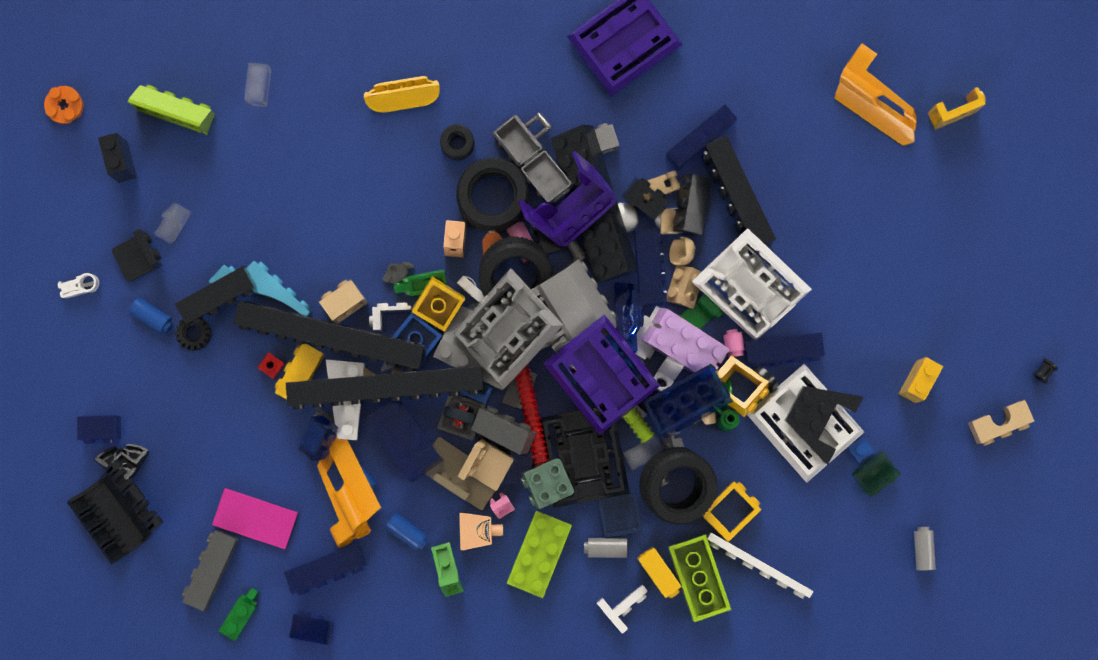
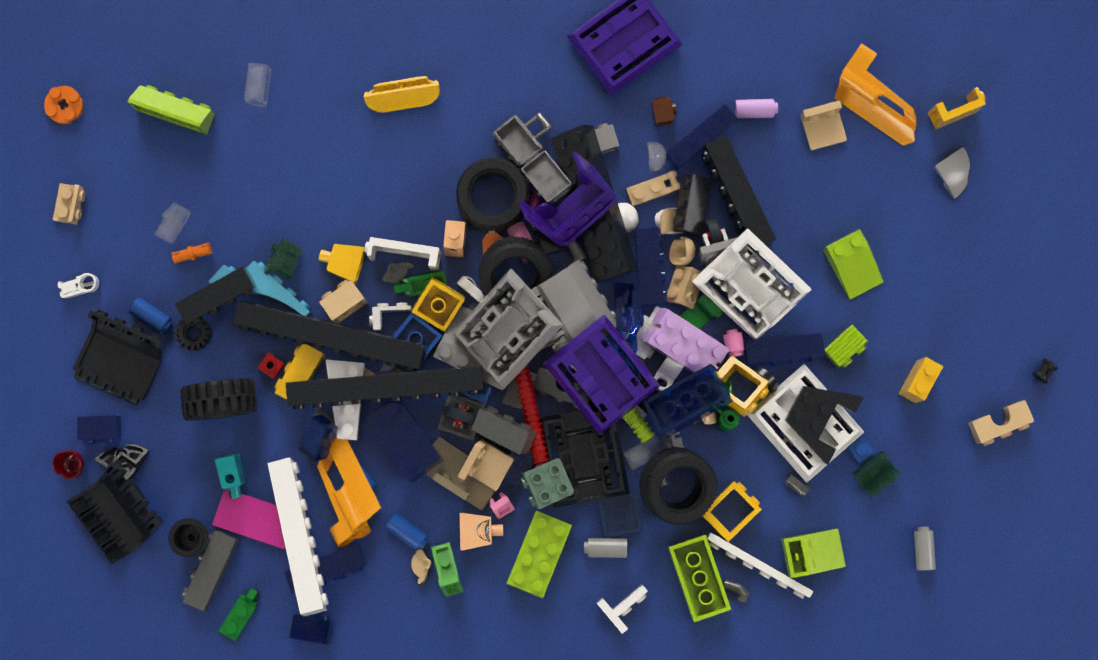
(68, 464): none -> dark red hair
(69, 203): none -> tan bracket
(117, 157): black brick -> none
(119, 357): none -> black hinge
(137, 256): black bracket -> none
(180, 541): none -> black piece
(191, 253): none -> orange pin
(218, 399): none -> black tyre
(231, 465): none -> teal torso
(283, 258): none -> clear green bracket
(297, 537): none -> white brick
(344, 261): none -> yellow torso
(404, 248): none -> white panel
(421, 565): none -> tan piece
(460, 130): black tyre -> none
(534, 201): none -> magenta pin
(547, 384): none -> dark grey arch
(652, 206): black brick -> none
(657, 156): none -> clear hair
(659, 573): yellow window -> none
(663, 111): none -> reddish brown brick
(714, 241): none -> light grey plate
(735, 587): none -> dark grey arm
(755, 108): none -> lavender brick
(797, 485): none -> dark grey pin
(813, 553): none -> lime slope
(823, 125): none -> tan bracket
(845, 346): none -> lime brick
(853, 264): none -> lime slope
(954, 172): none -> light grey brick

